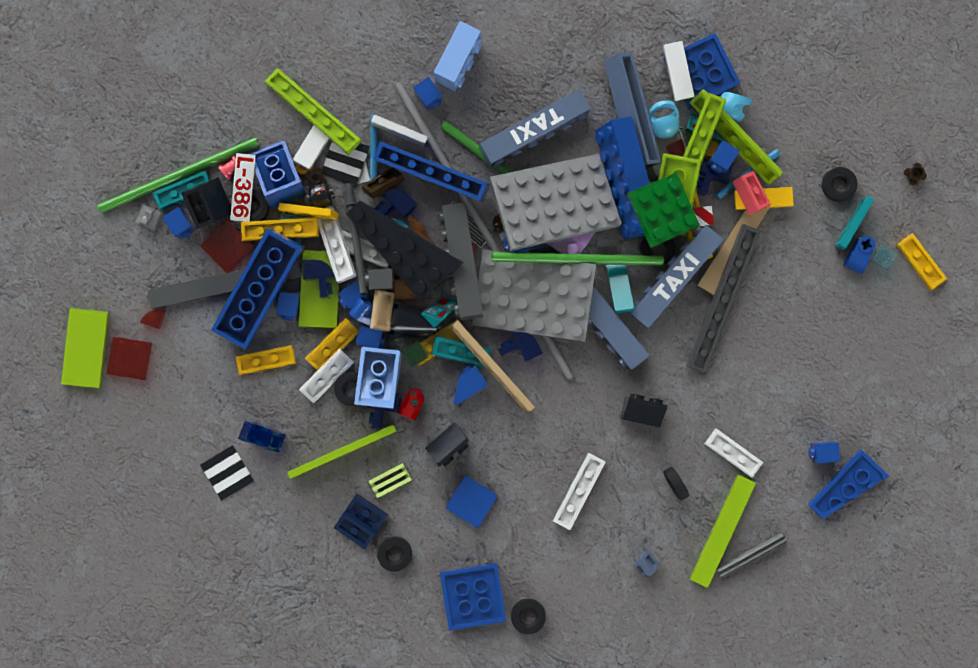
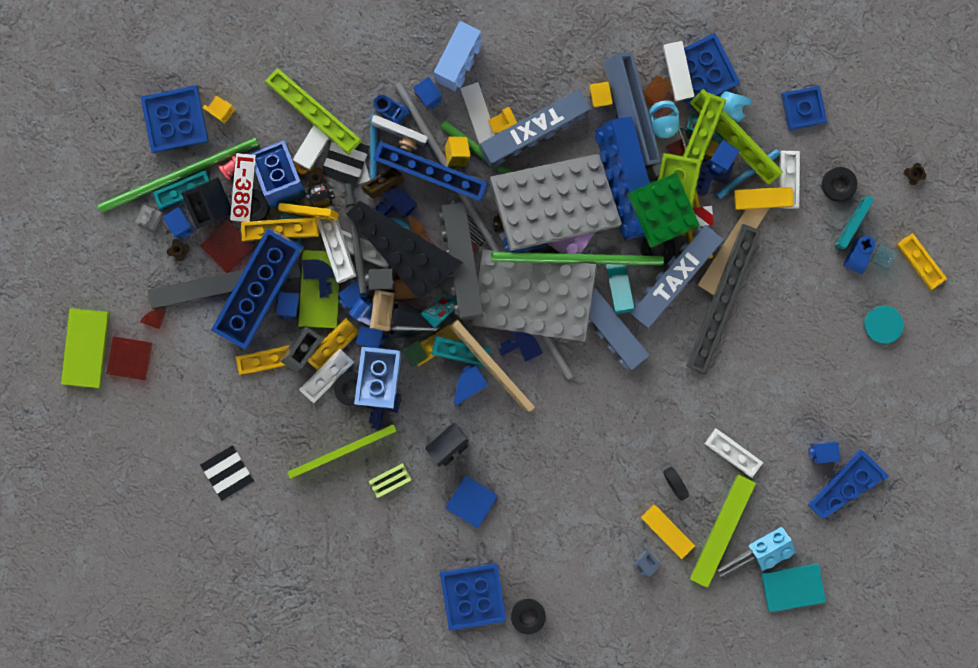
(172, 251): none -> dark brown plate
(174, 119): none -> blue plate
(220, 109): none -> yellow panel
(262, 436): clear blue brick -> none
(301, 349): none -> dark grey brick
(361, 521): dark blue slope -> none
(392, 110): none -> blue piece
(394, 566): black tyre -> none
(407, 144): none -> light nougat plate
(412, 403): red rock -> none
(457, 151): none -> yellow panel
(477, 111): none -> white sticker
(502, 121): none -> yellow panel
(579, 491): white plate -> none
(600, 95): none -> yellow panel
(643, 411): black slope -> none
(657, 90): none -> clear orange brick
(667, 531): none -> yellow tile
(751, 193): coral slope -> none
(772, 549): none -> medium azure bracket
(790, 165): none -> white tile
(793, 587): none -> teal tile
(804, 108): none -> blue tile
(883, 324): none -> teal tile

